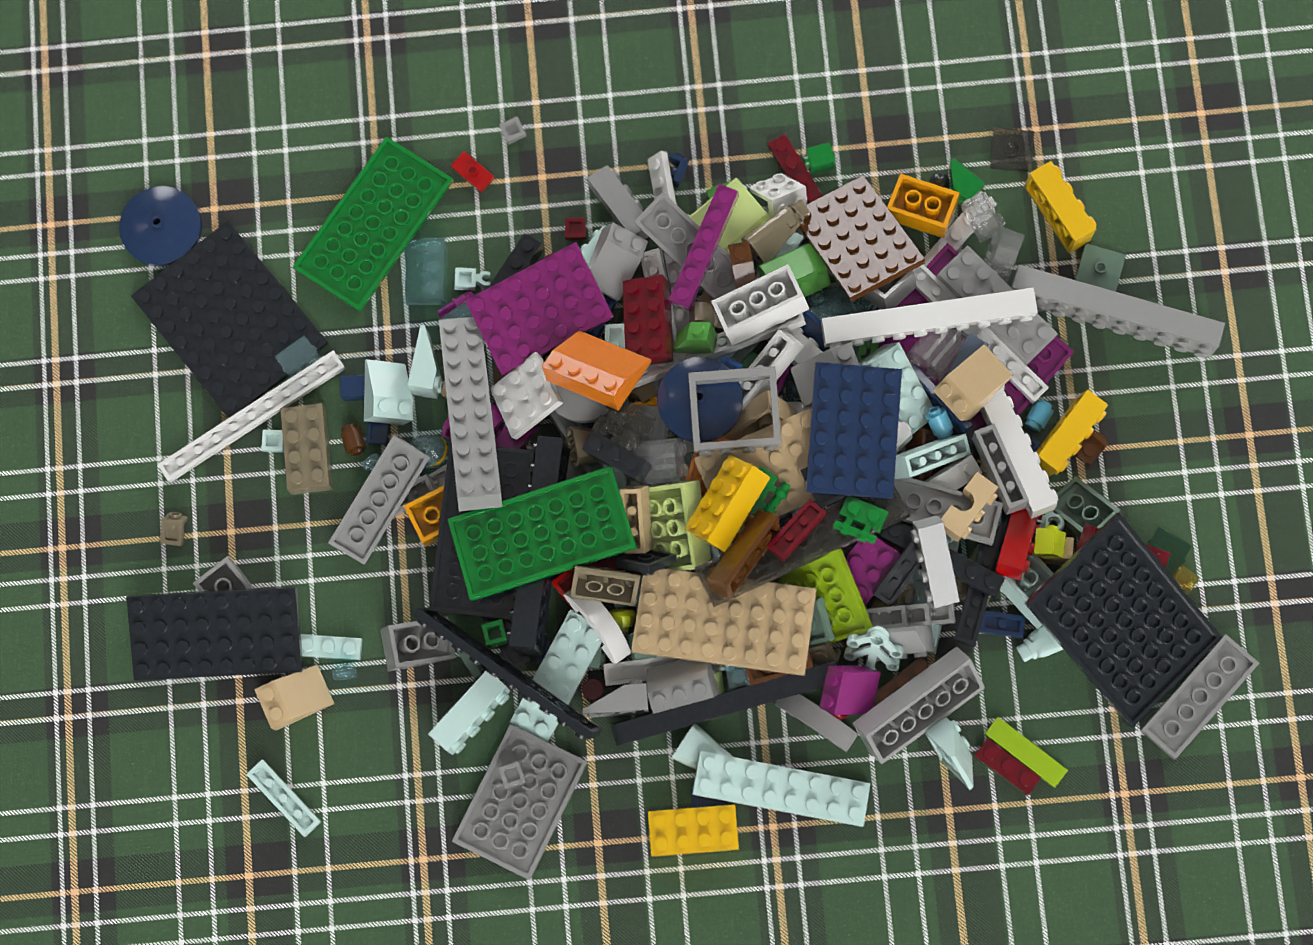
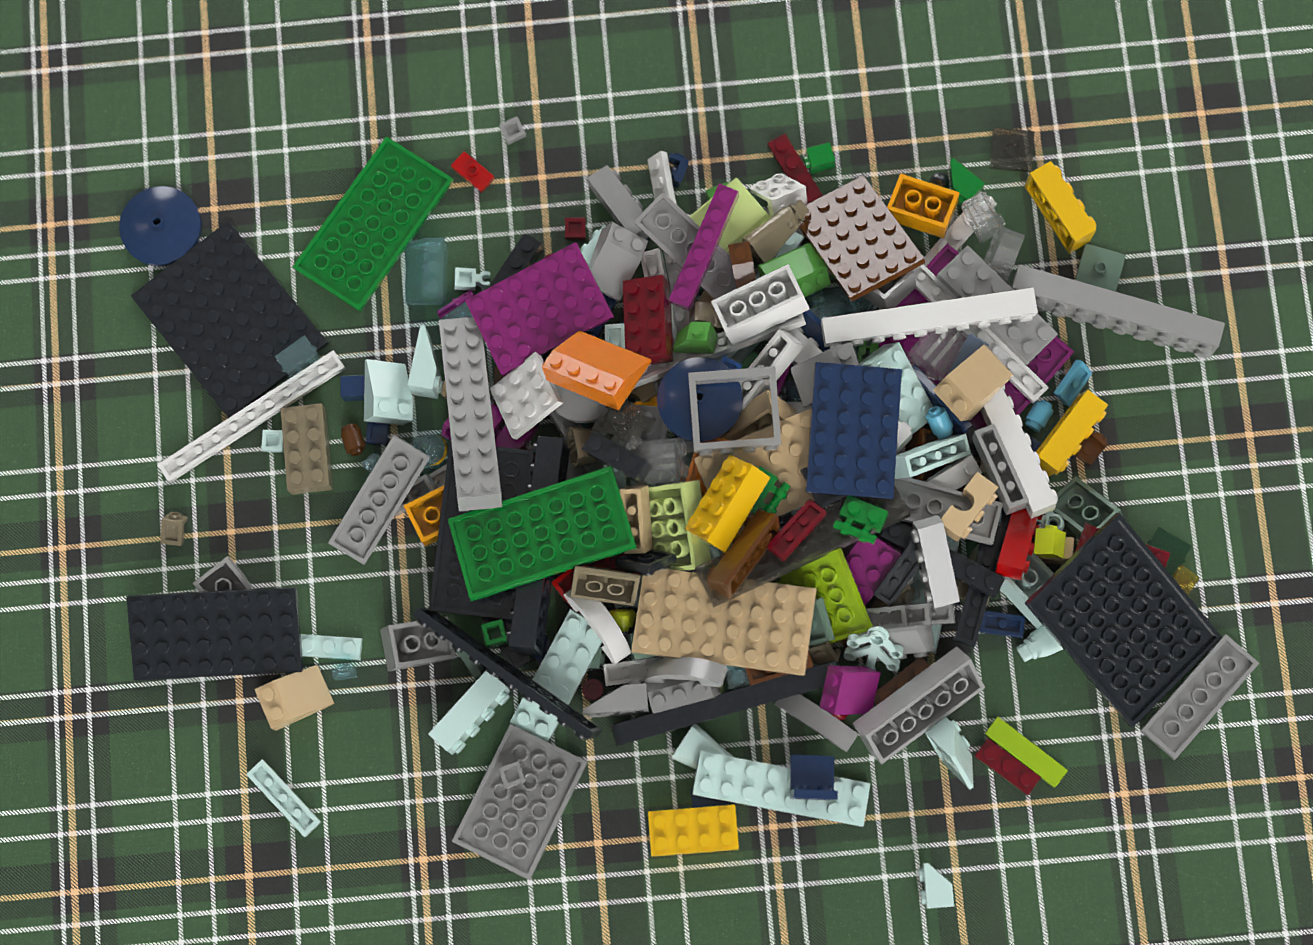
(686, 668): none -> light grey slope
(812, 777): none -> dark blue bracket
(937, 889): none -> light aqua slope
(1073, 382): none -> medium azure plate

